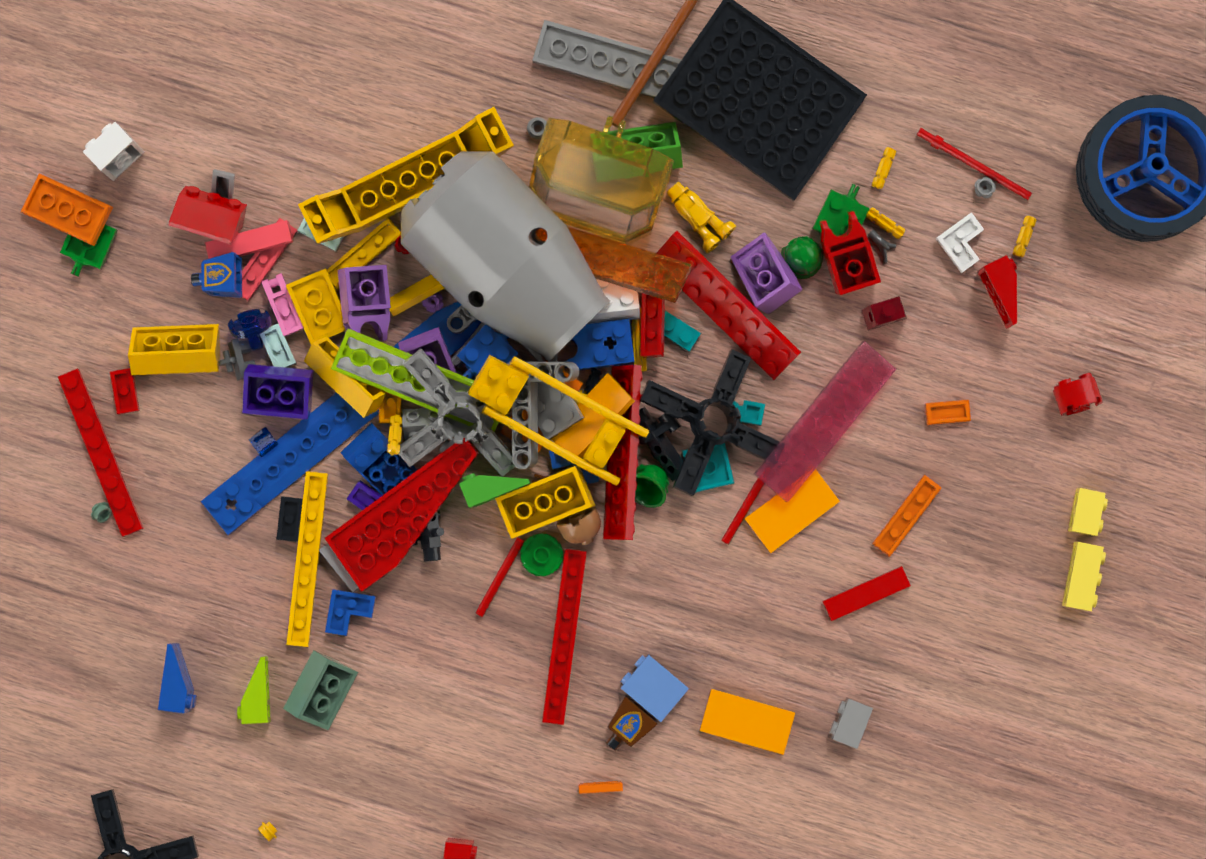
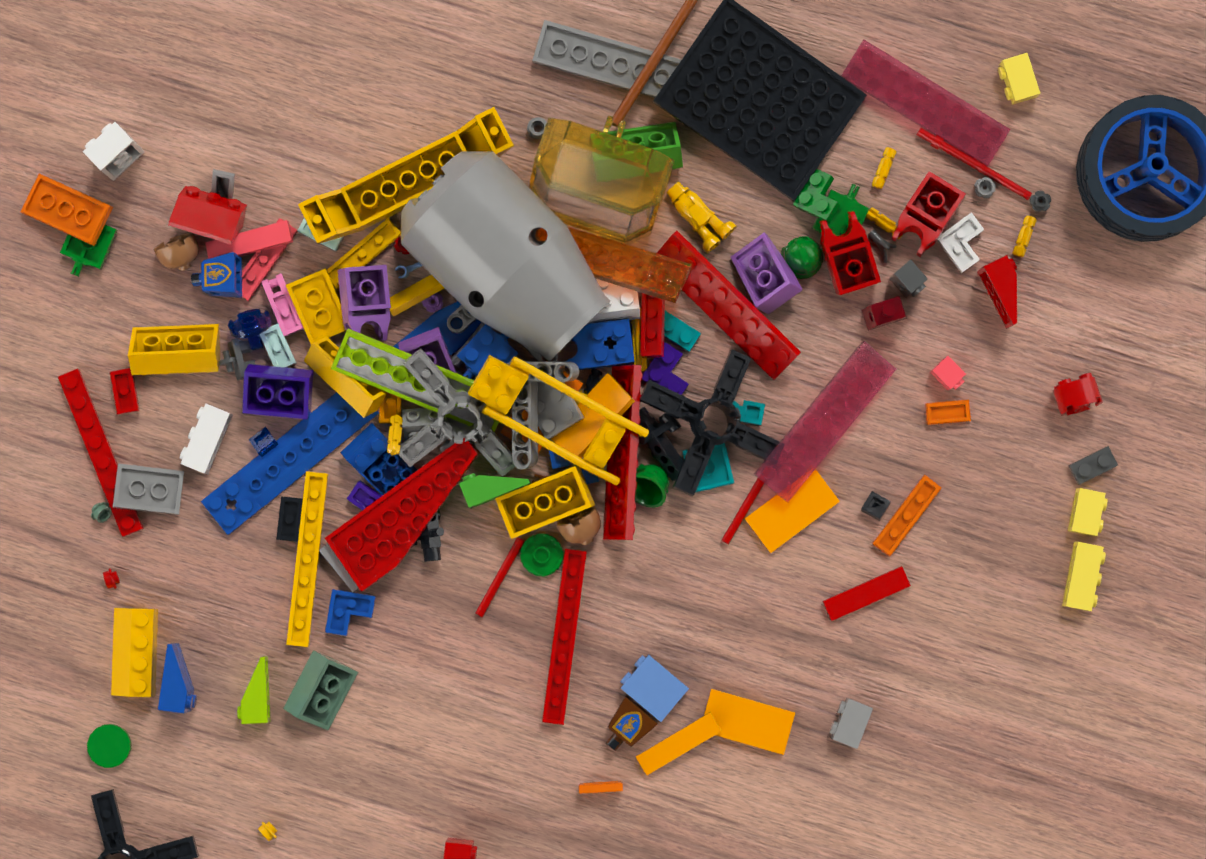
(109, 745): none -> green tile
(111, 578): none -> red plate
(134, 652): none -> yellow slope
(148, 489): none -> light grey plate
(178, 251): none -> medium nougat cylinder
(205, 438): none -> white brick
(410, 268): none -> light blue hand
(660, 370): none -> dark purple plate
(678, 743): none -> light orange tile
(812, 197): none -> green plate
(875, 506): none -> black tile
(909, 279): none -> dark grey brick
(923, 217): none -> red brick
(925, 103): none -> clear pink plate
(948, 373): none -> coral brick
(1019, 79): none -> light yellow brick
(1034, 201): none -> dark grey plate
(1093, 465): none -> dark grey plate

